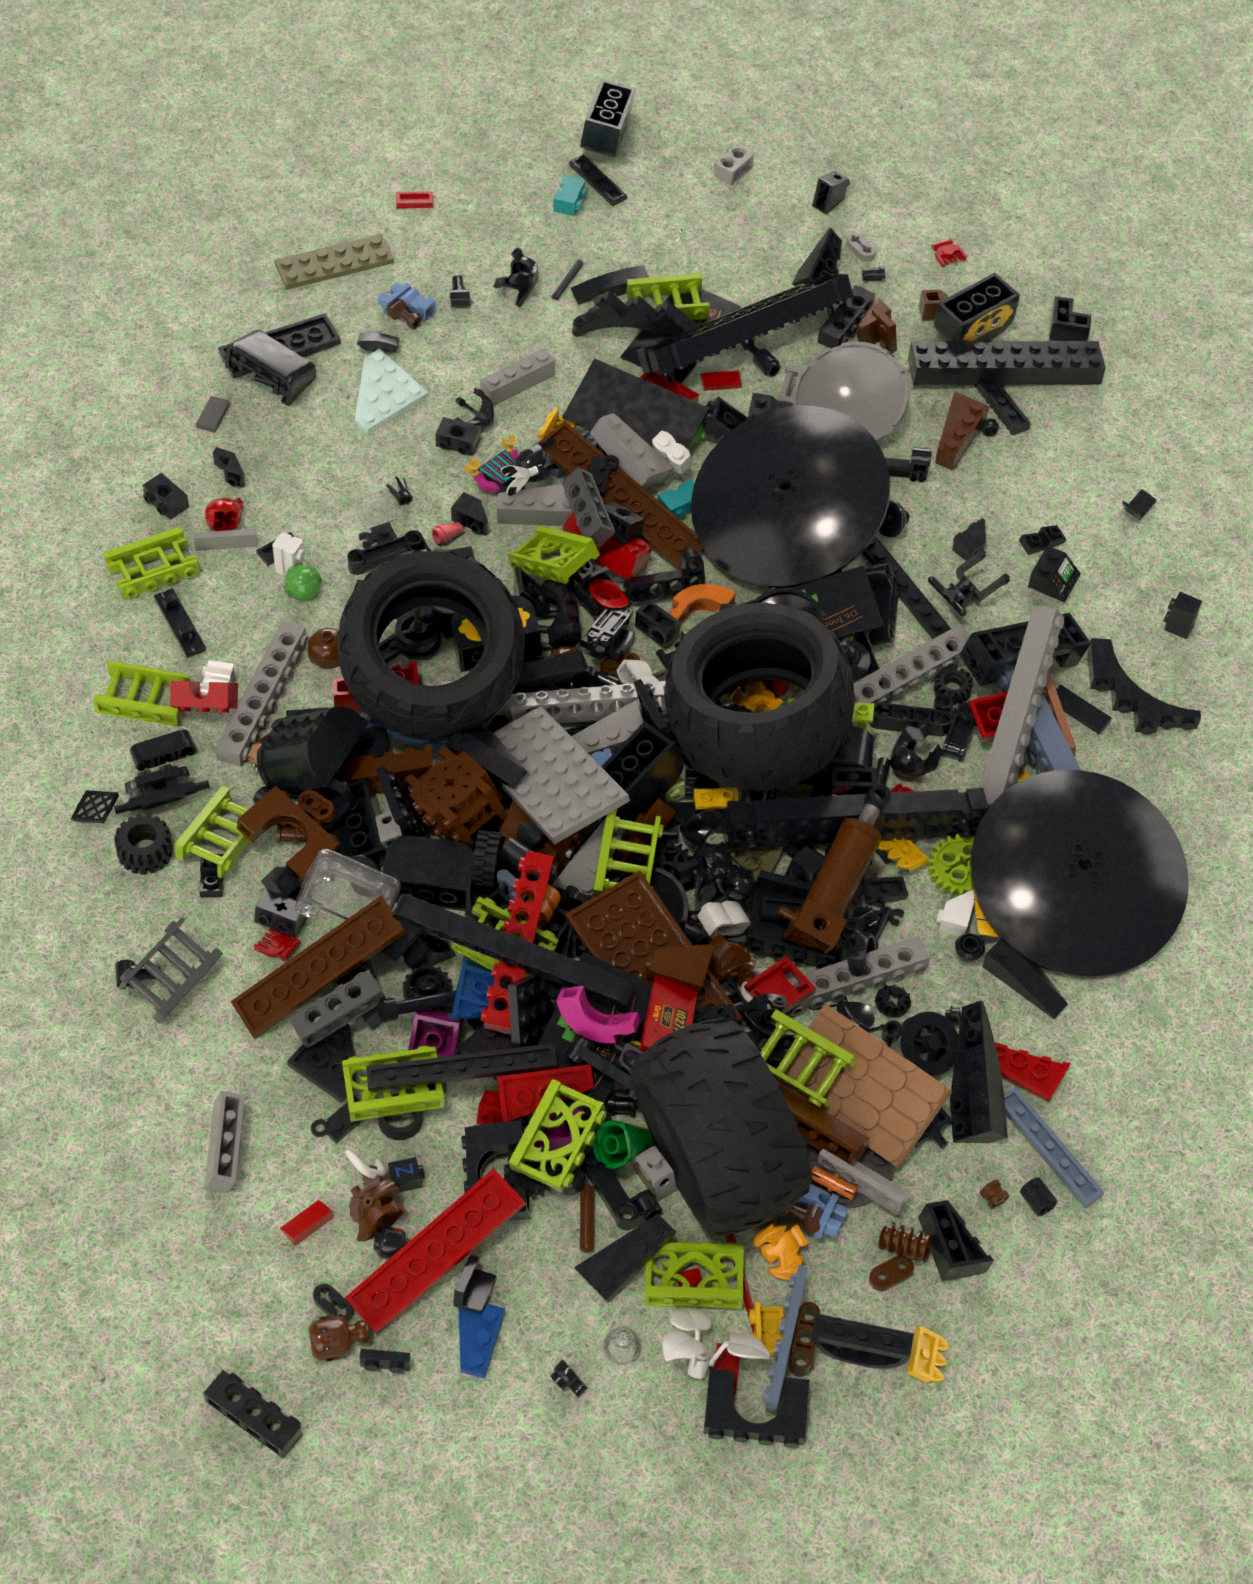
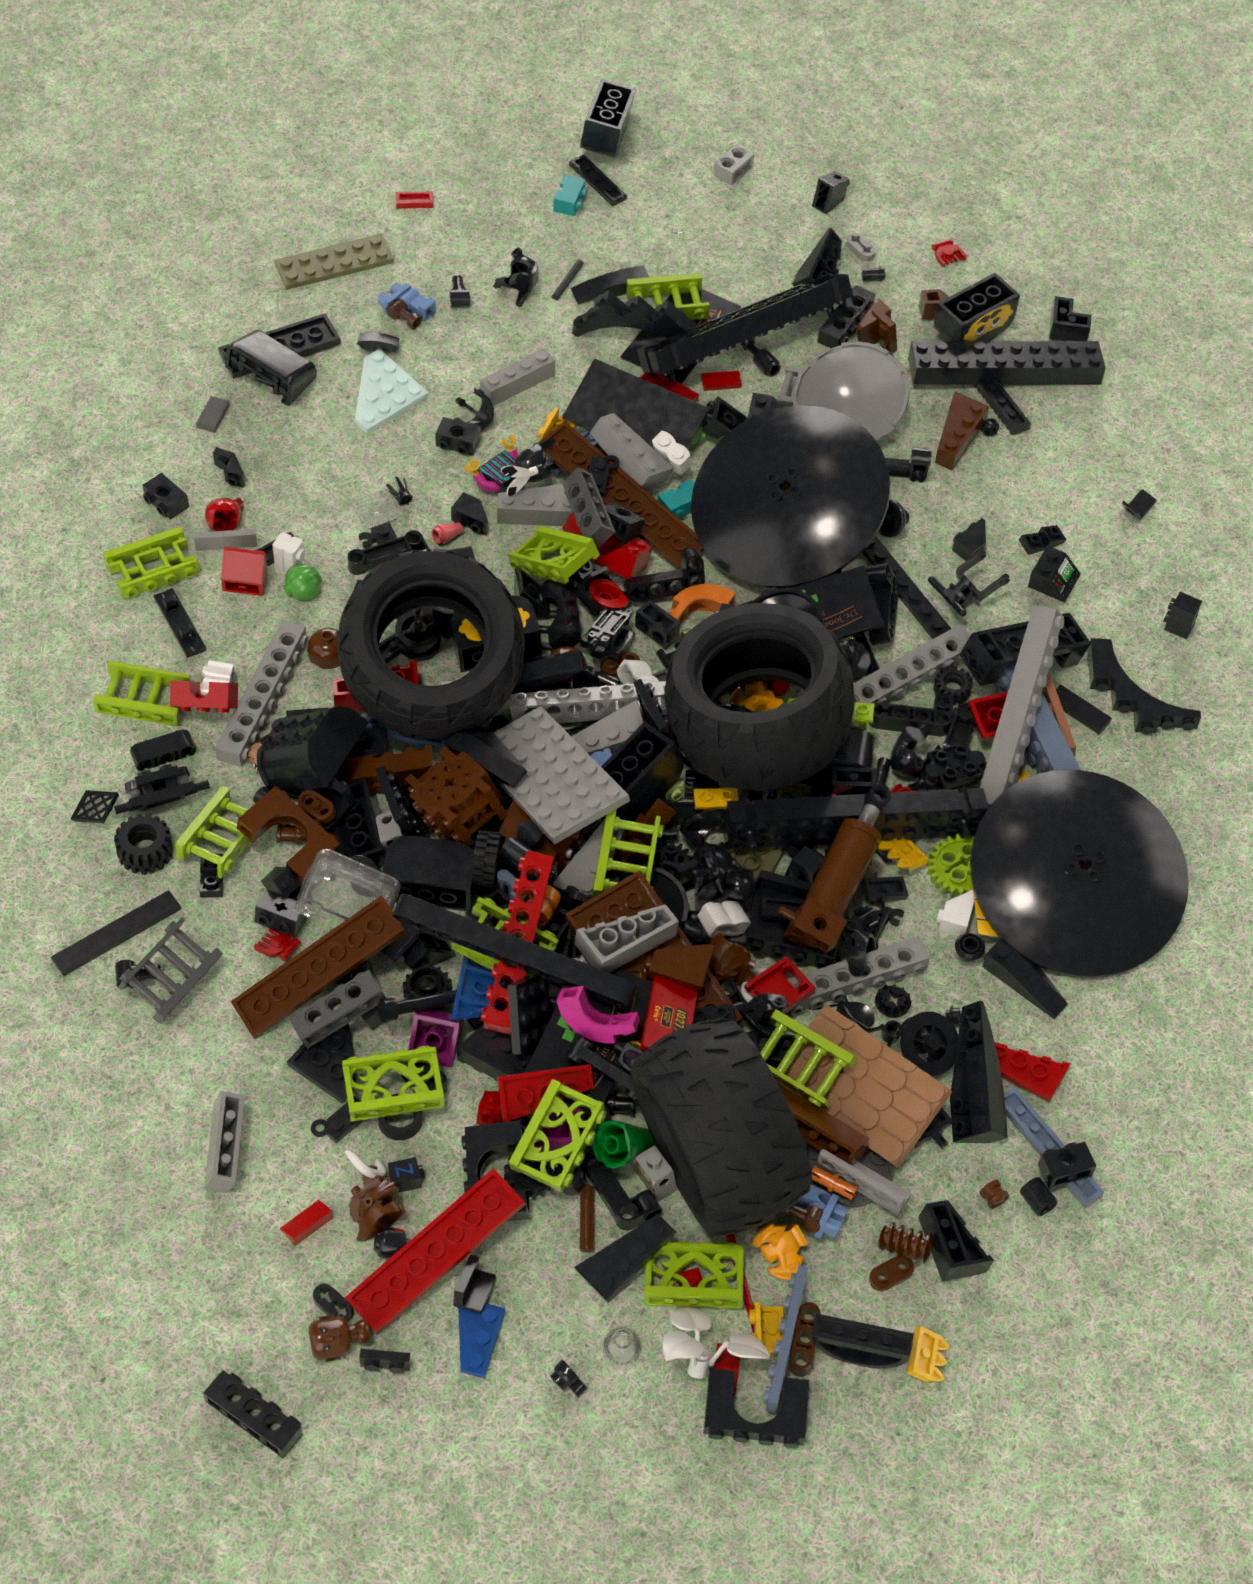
(115, 933): none -> black tile
(244, 571): none -> slope
(461, 1067): black plate -> none
(623, 940): none -> light grey wedge
(951, 768): none -> black piece
(1058, 1174): none -> black brick

